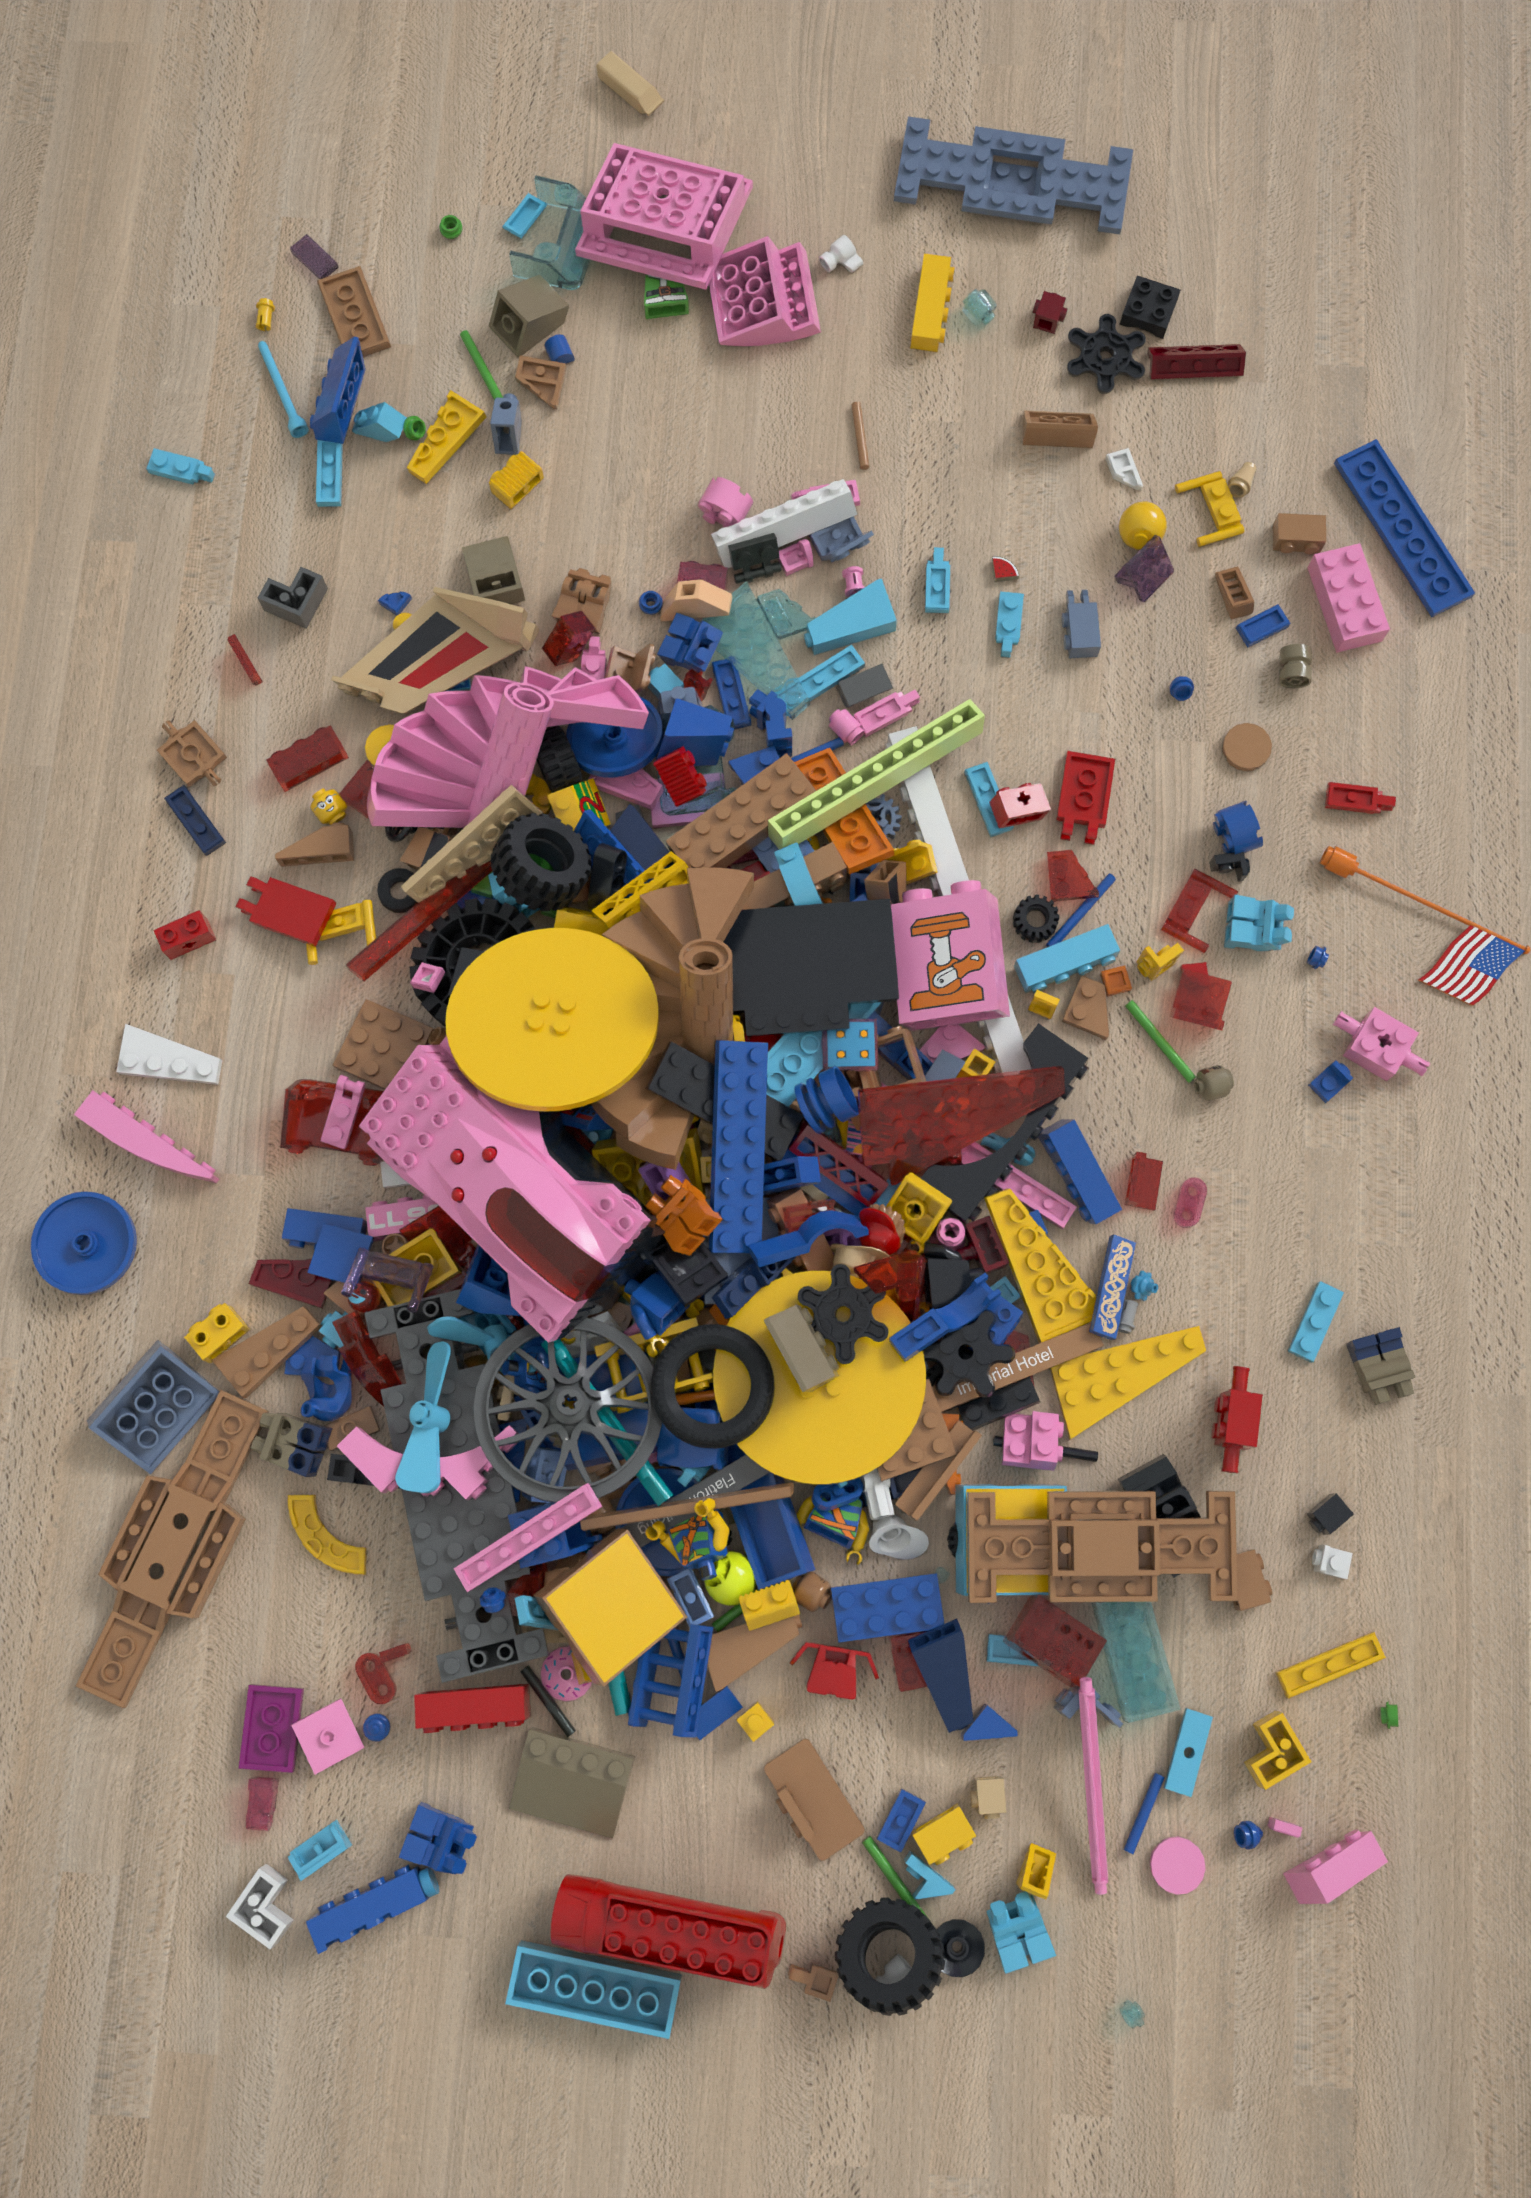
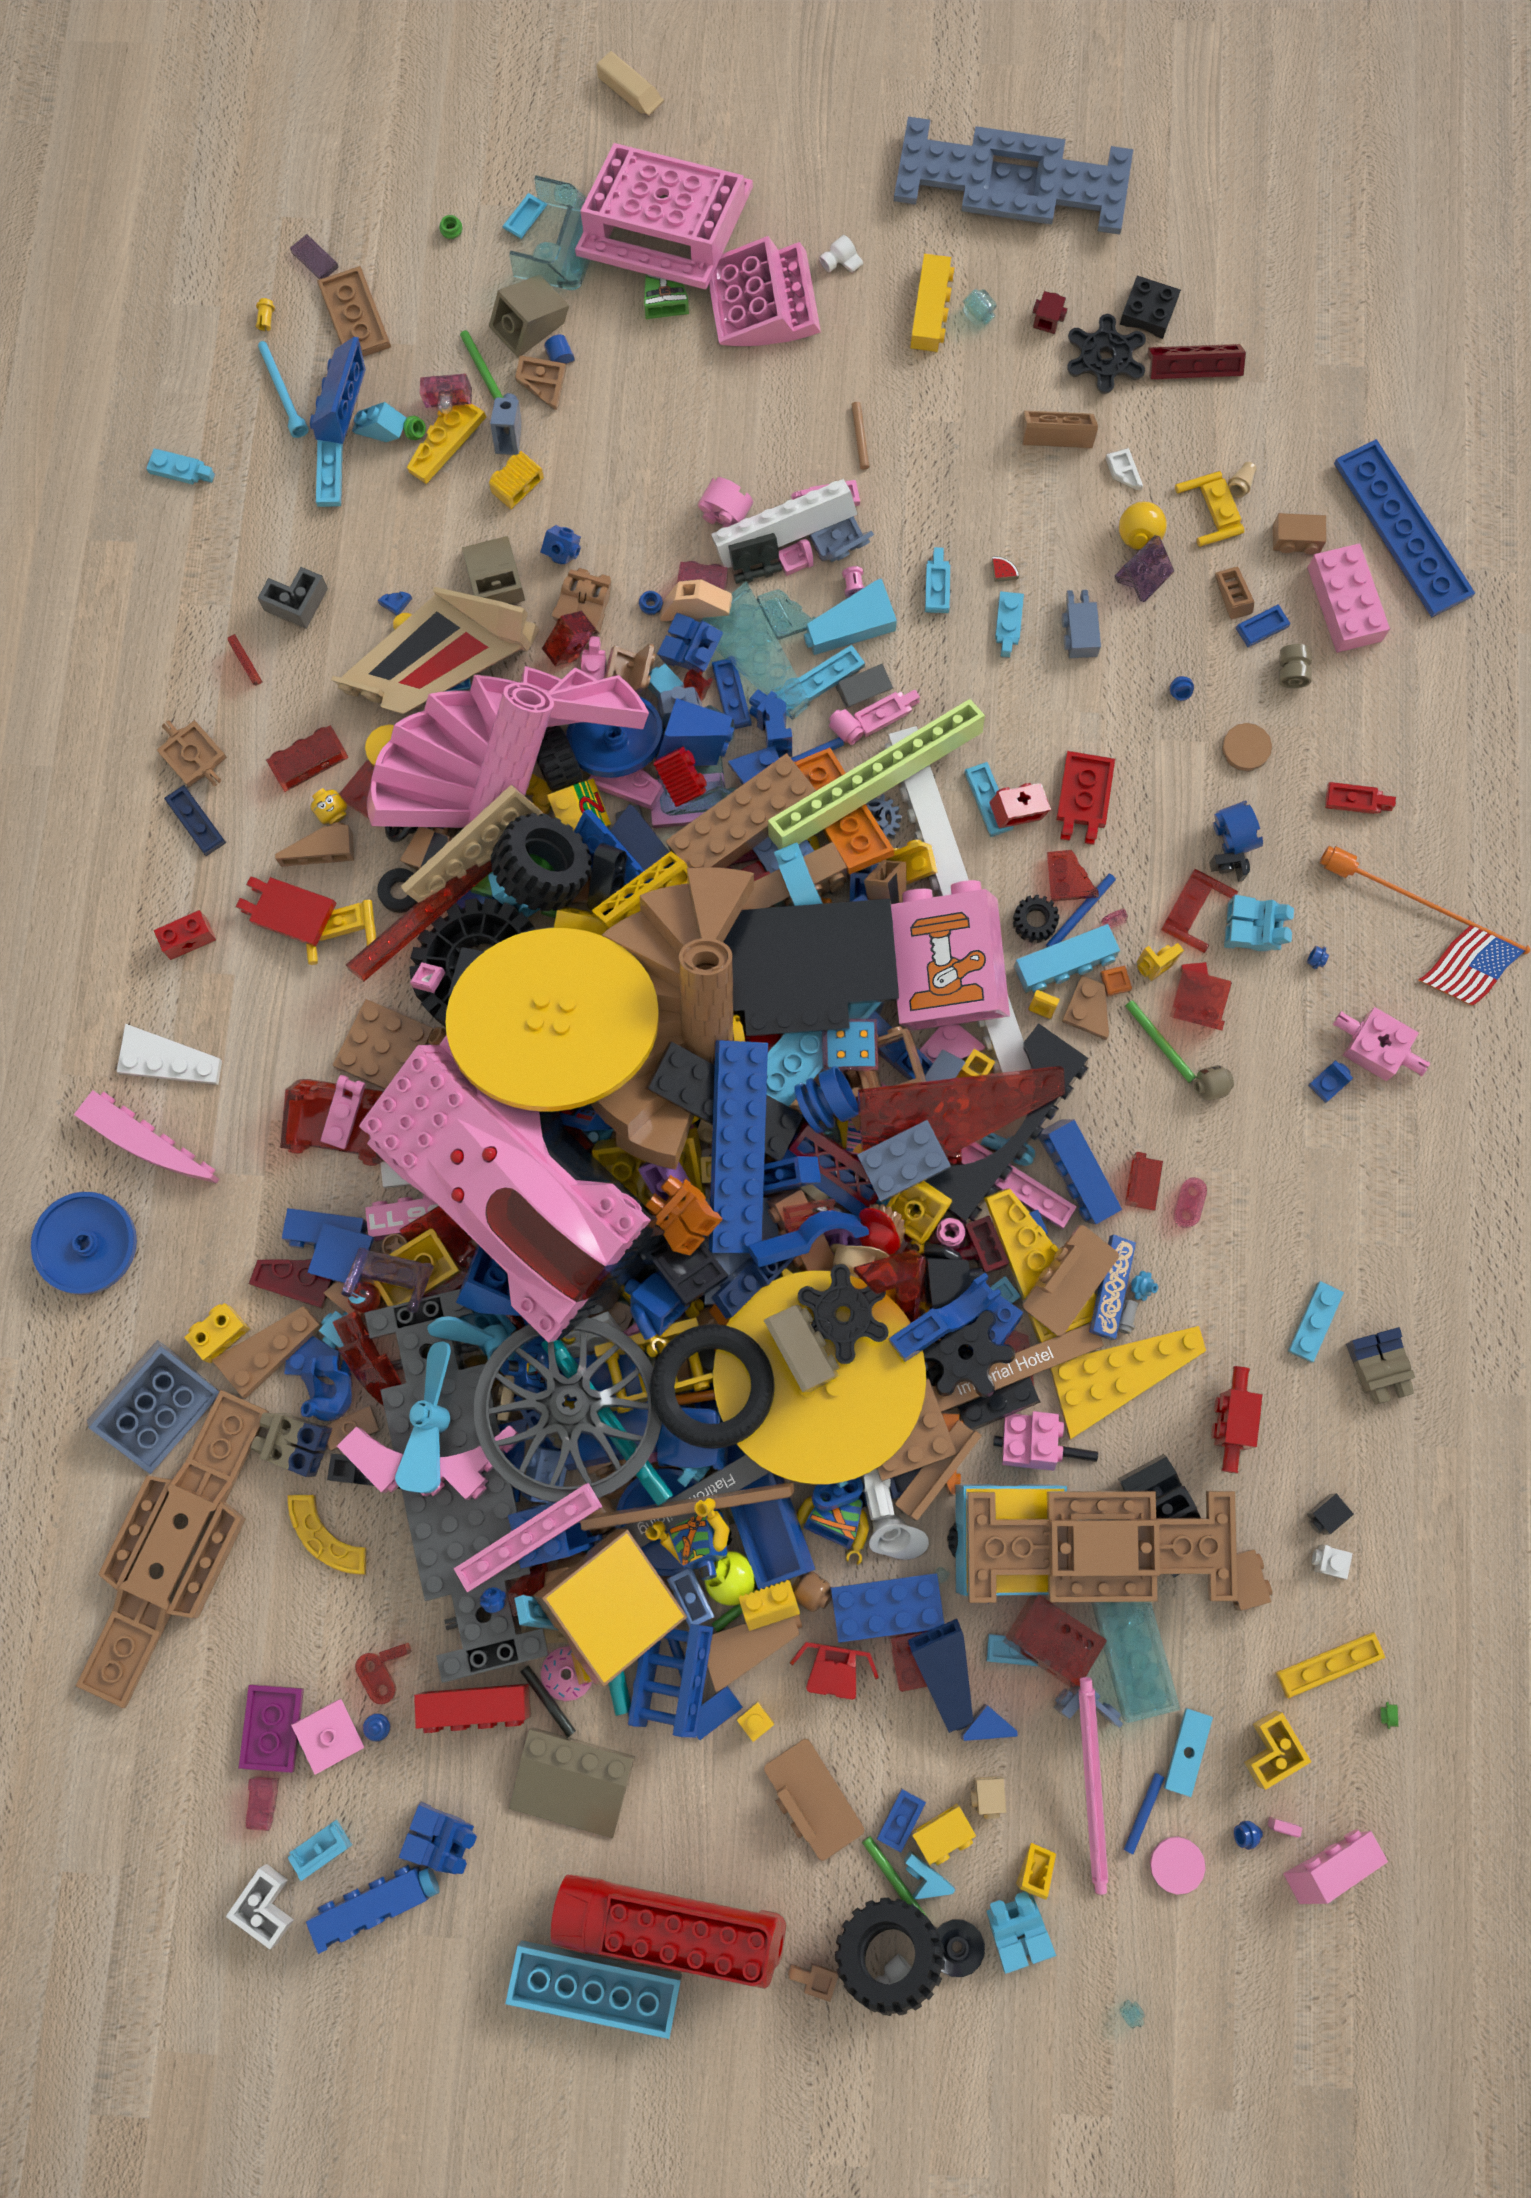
(445, 391): none -> clear pink piece
(561, 544): none -> blue brick
(904, 1161): none -> sand blue plate
(1070, 1280): none -> medium nougat bracket
(1115, 919): none -> clear pink tile

